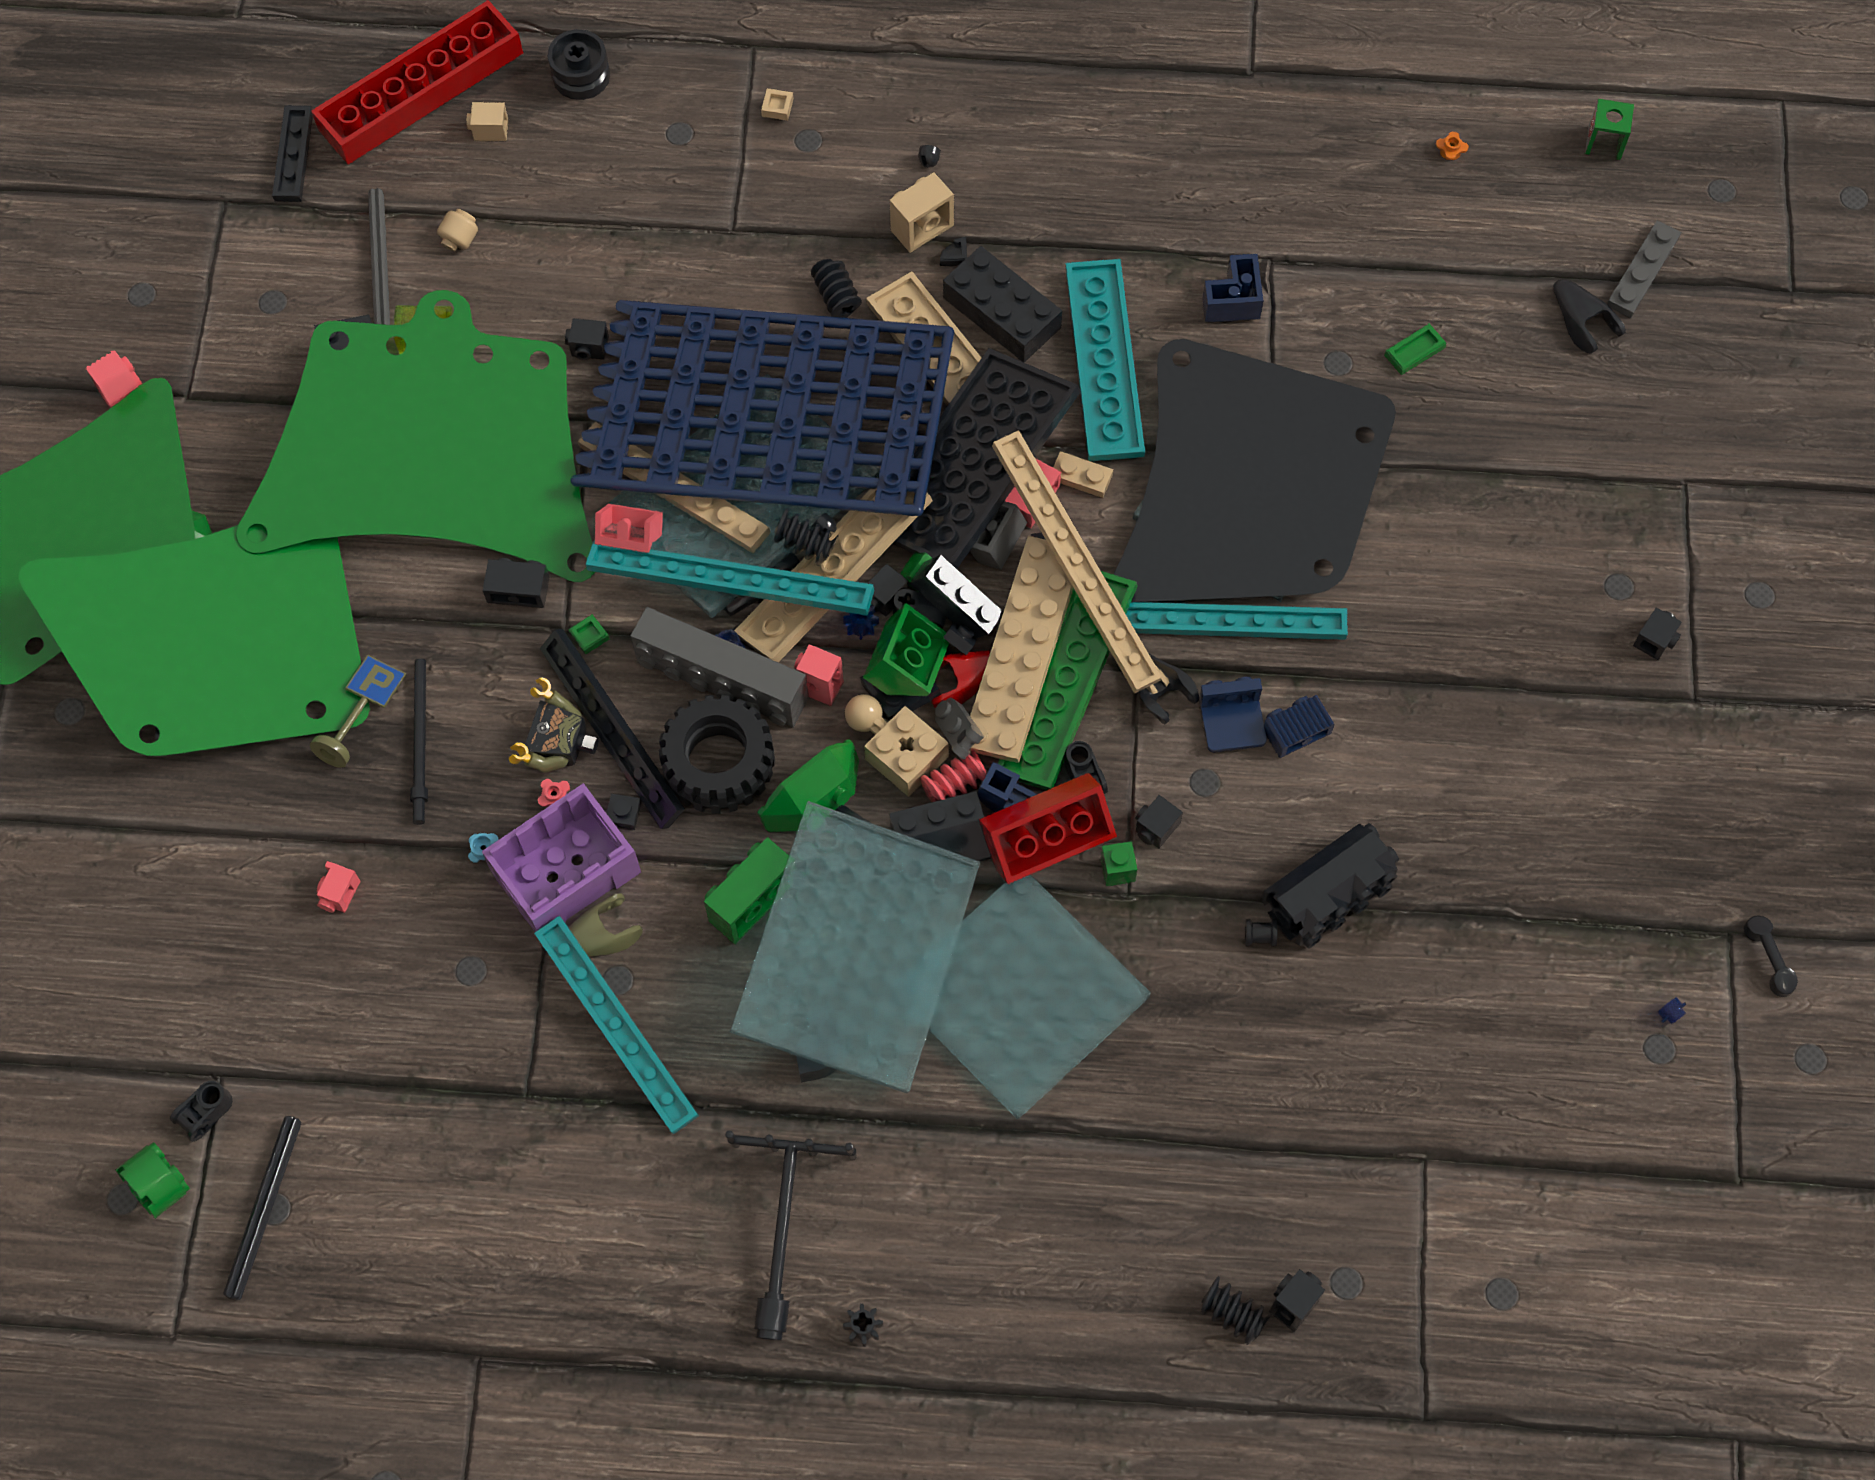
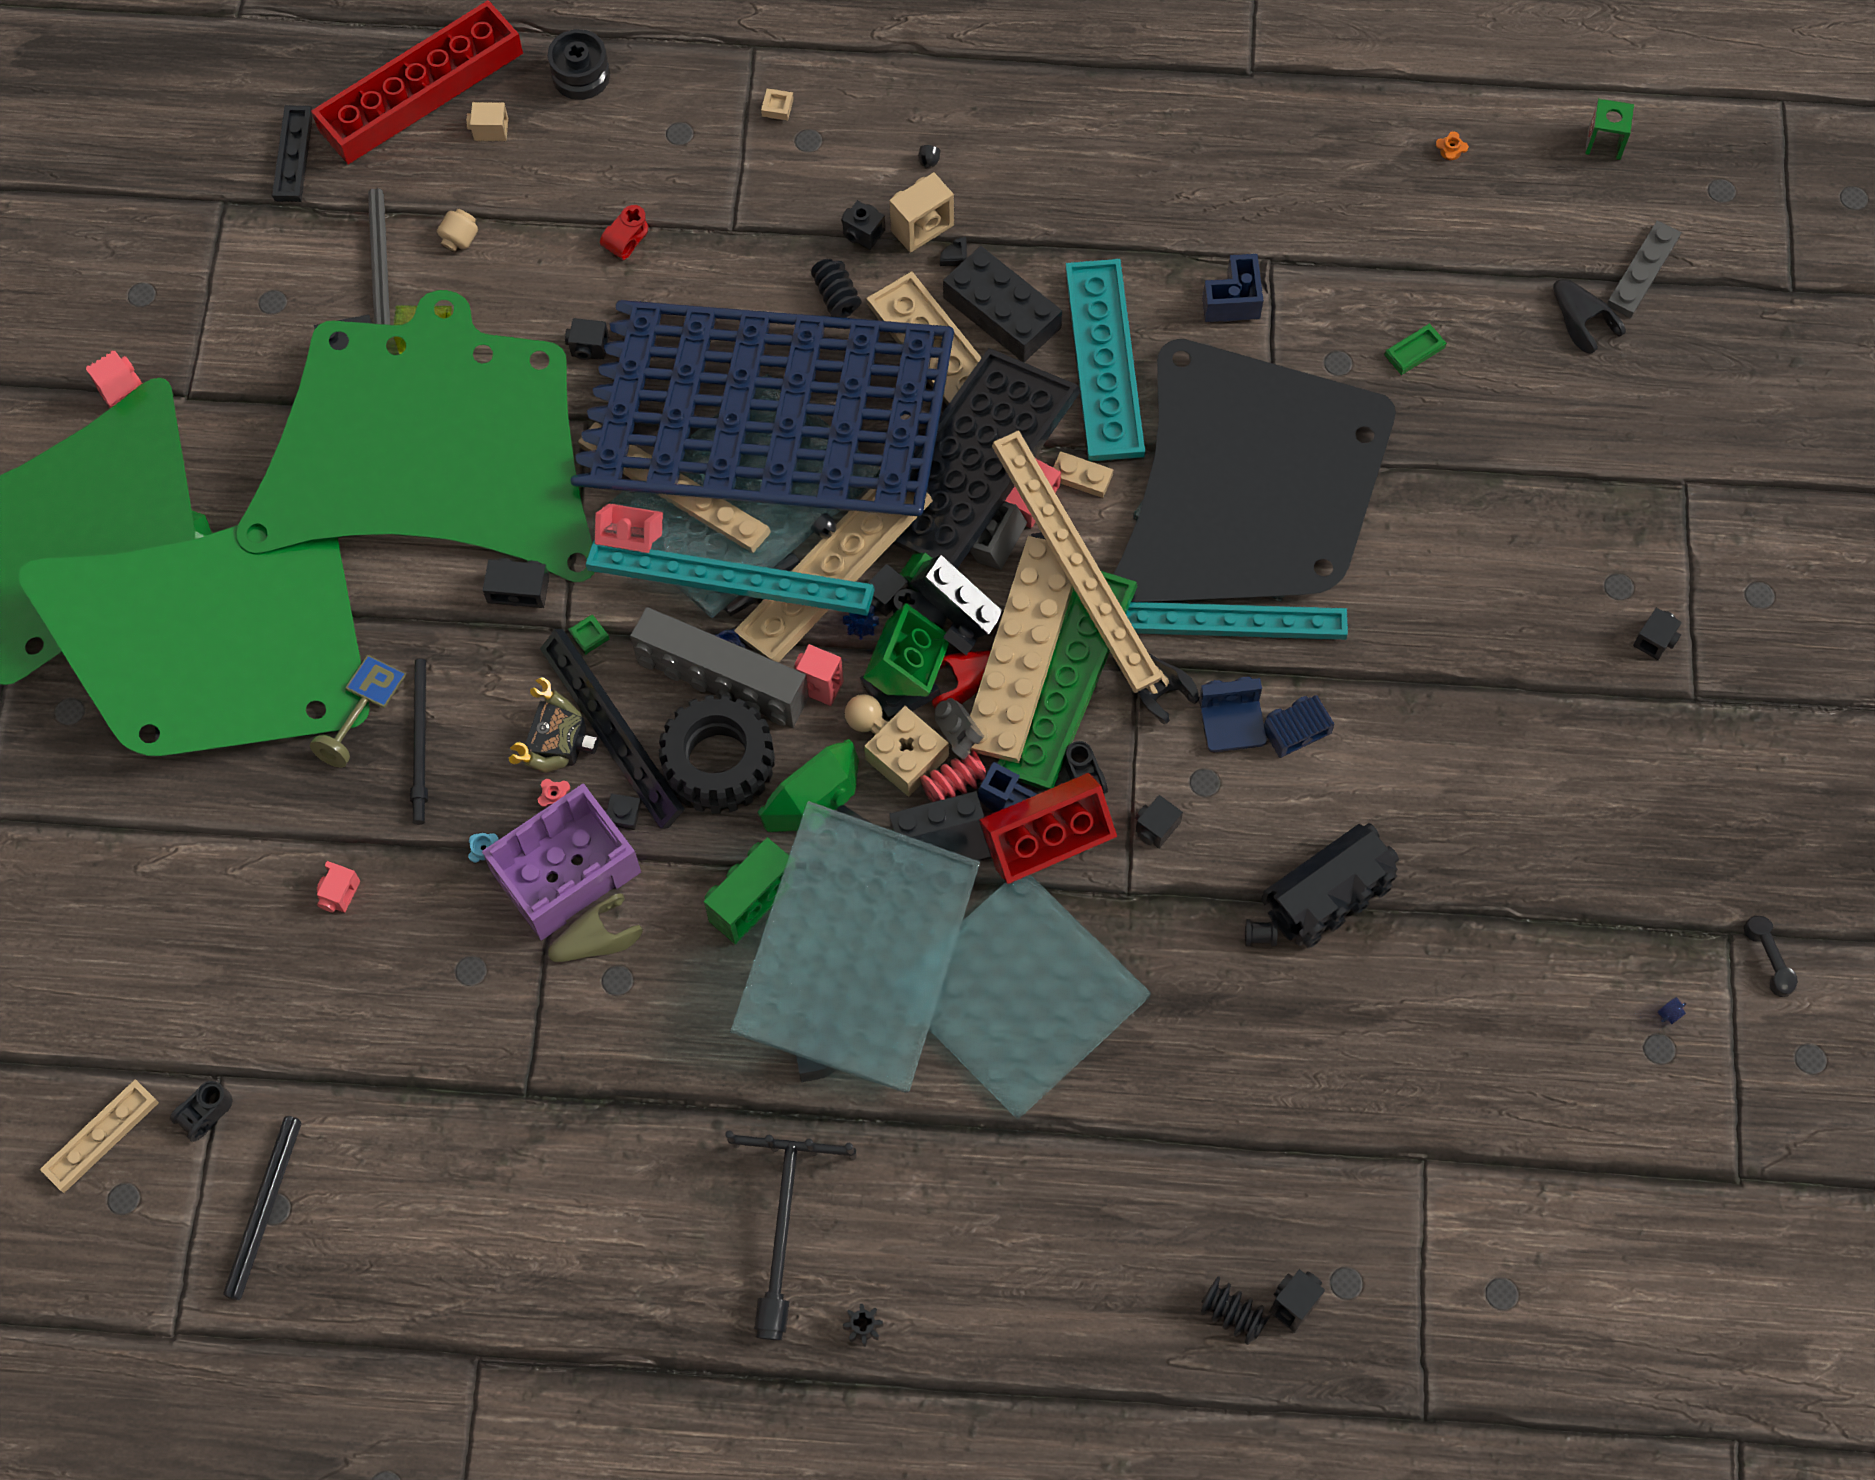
(99, 1136): none -> tan plate
(153, 1180): green brick -> none
(616, 1025): teal plate -> none
(625, 232): none -> red piece
(804, 538): black piece -> none
(863, 224): none -> black brick
(1118, 863): green brick -> none

